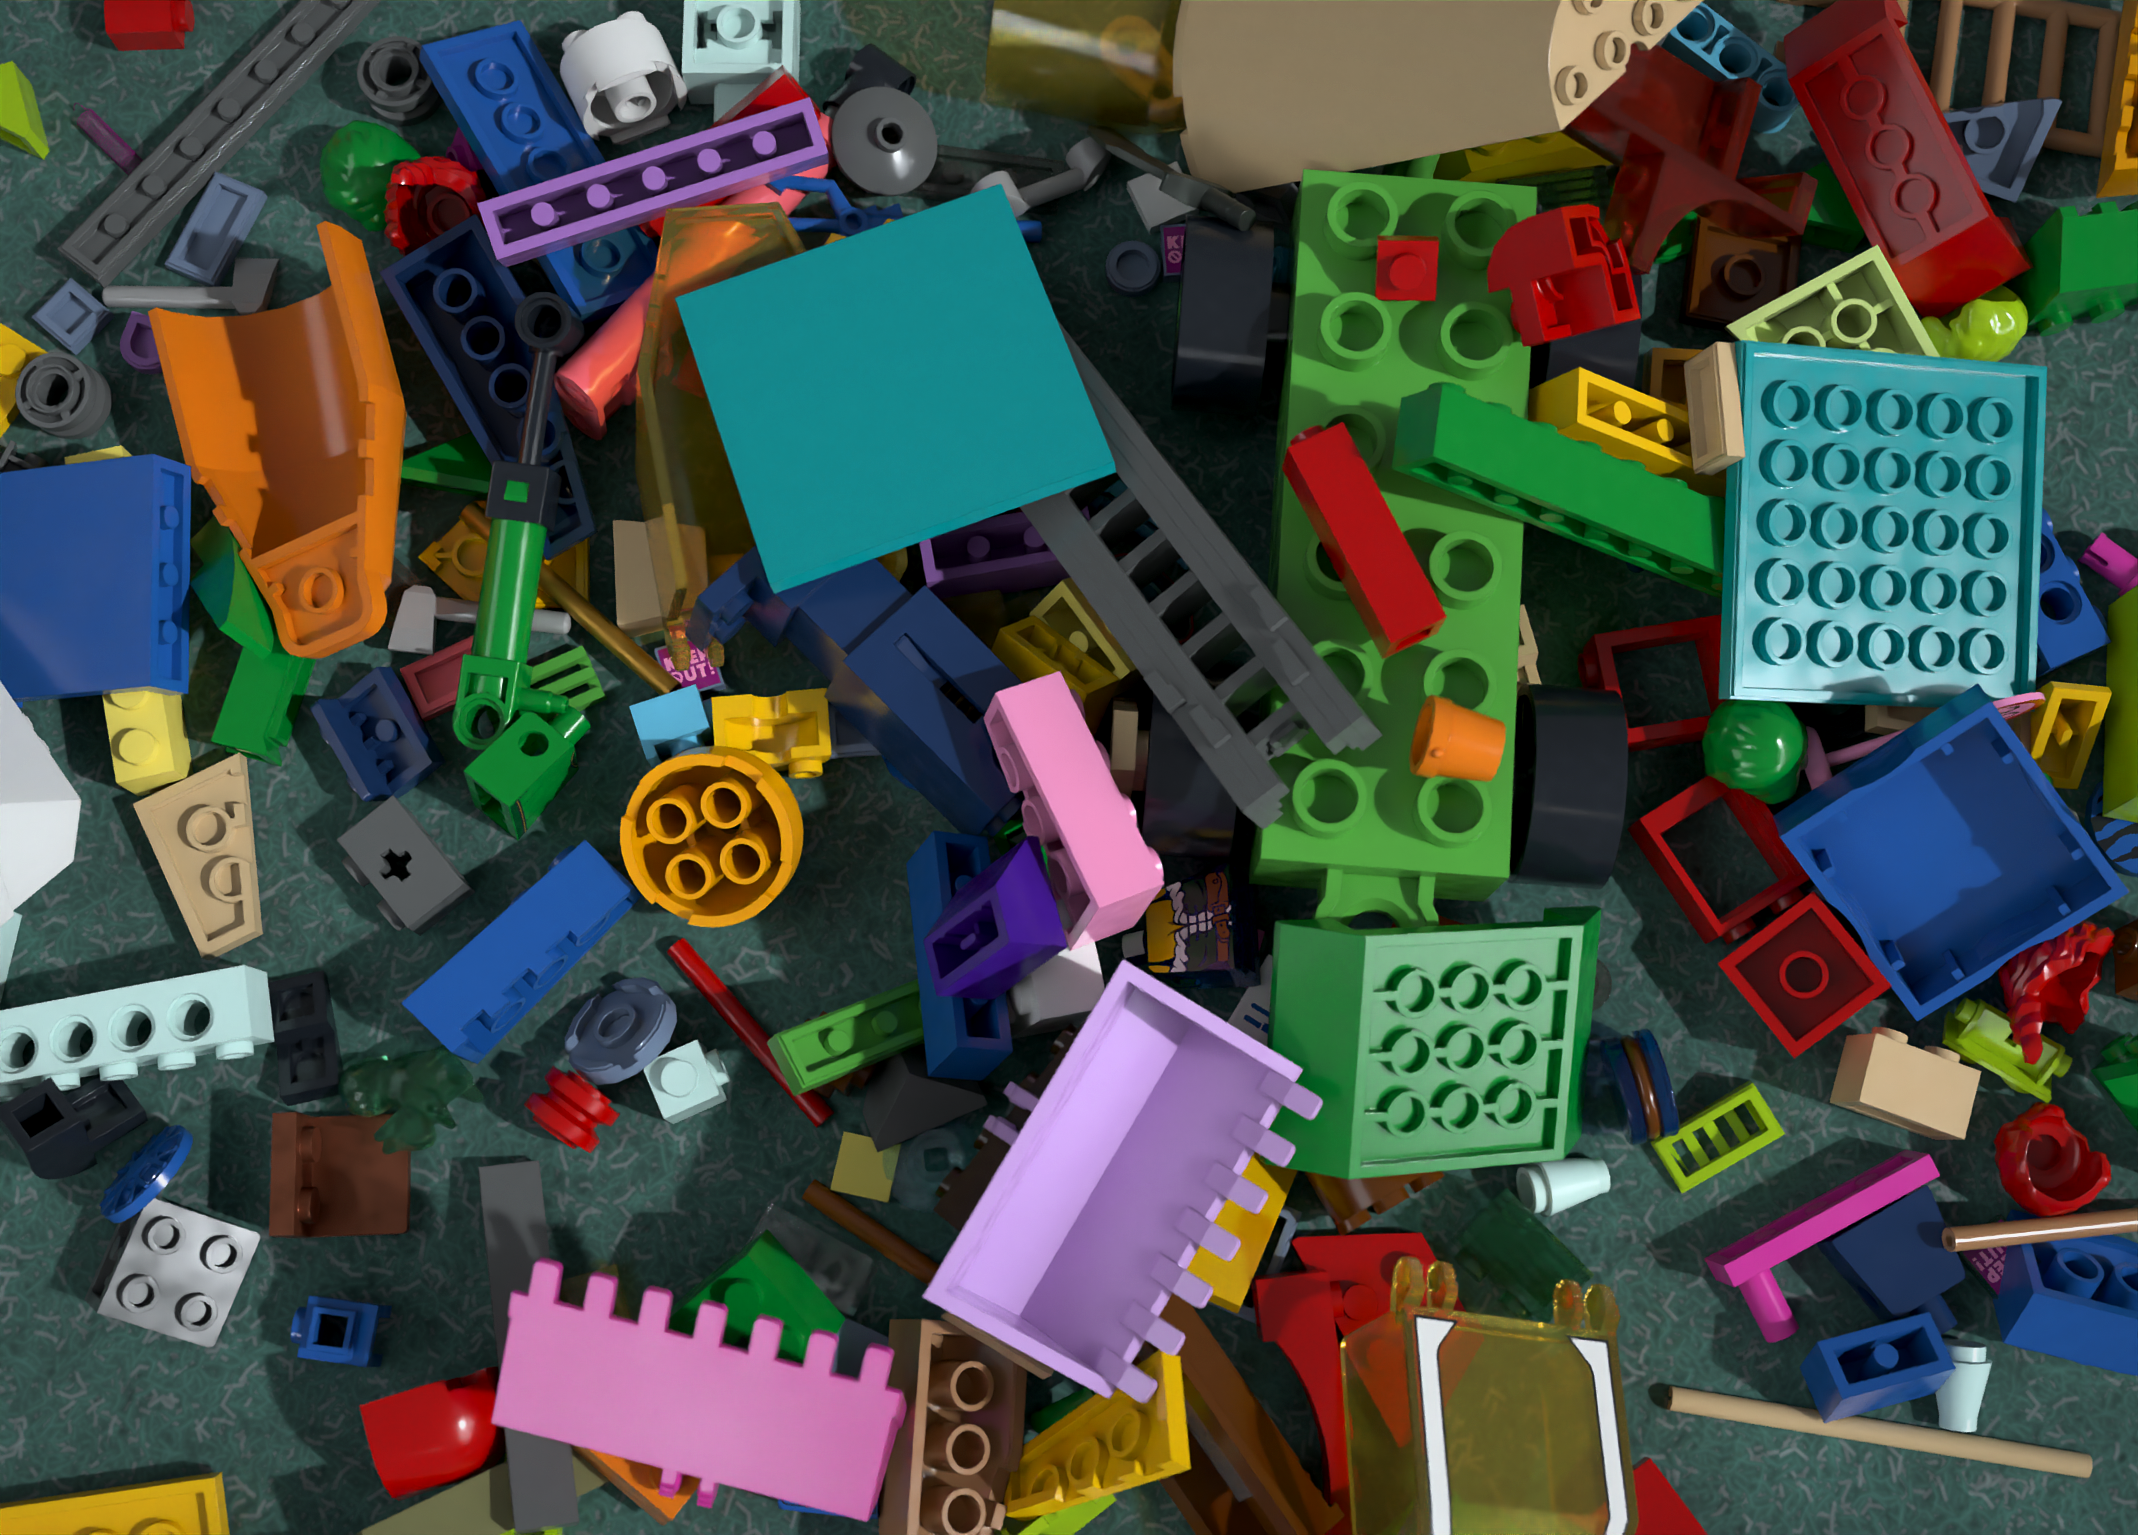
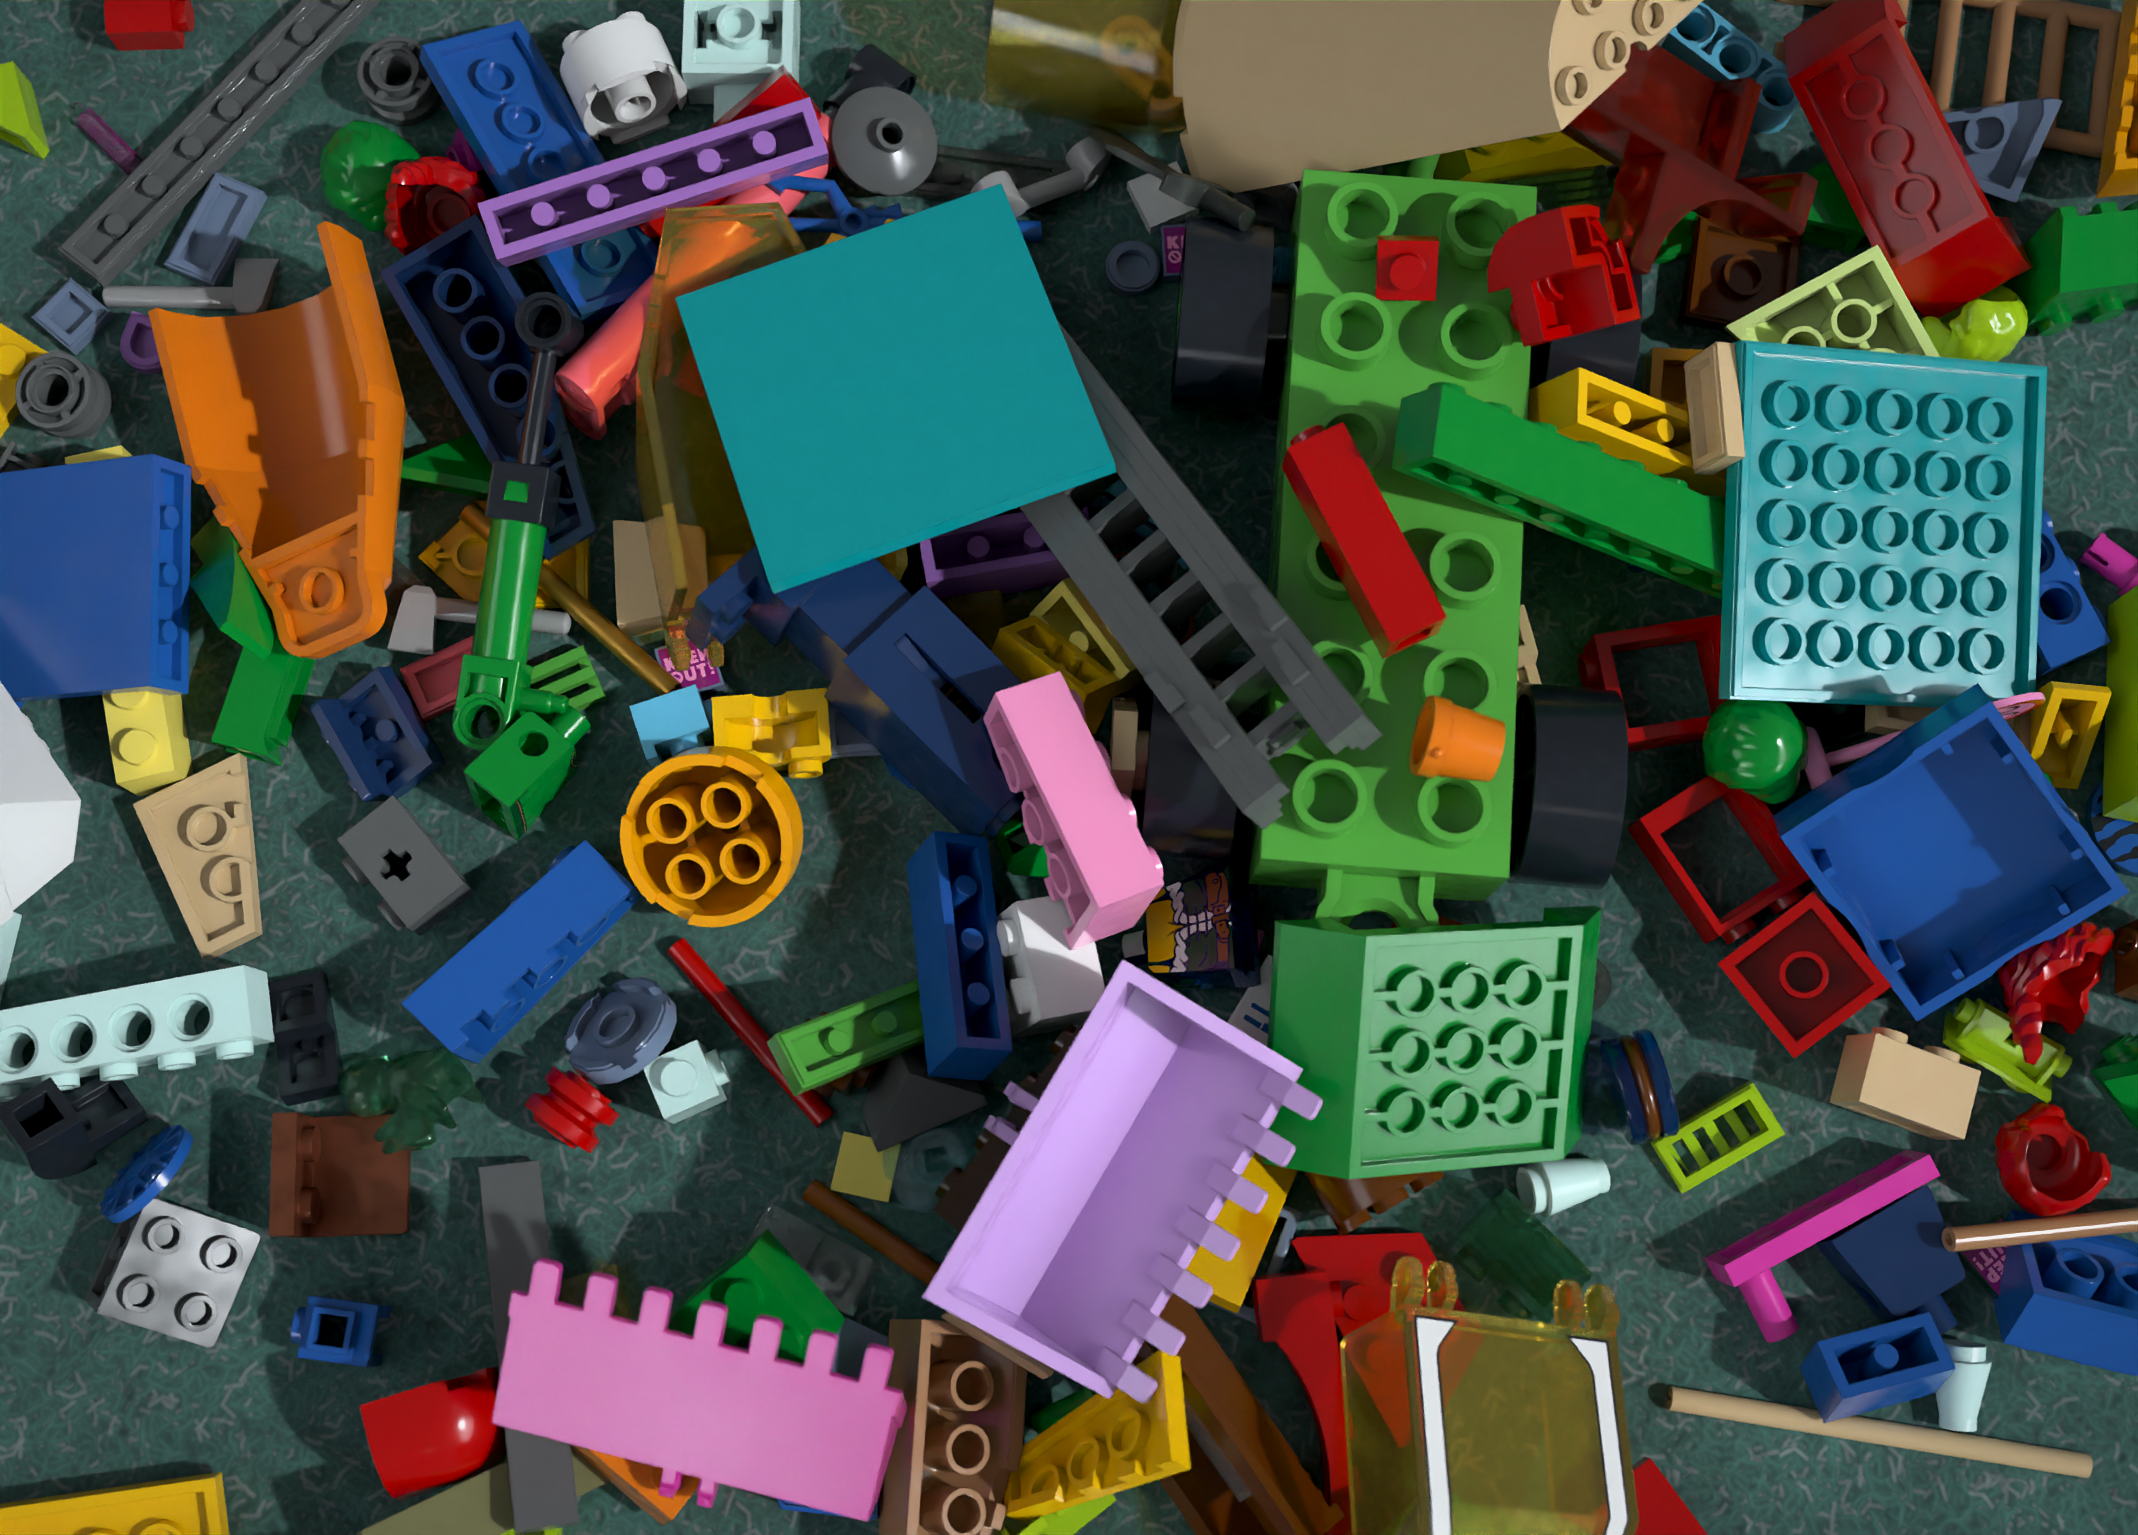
(996, 927): dark purple slope -> none

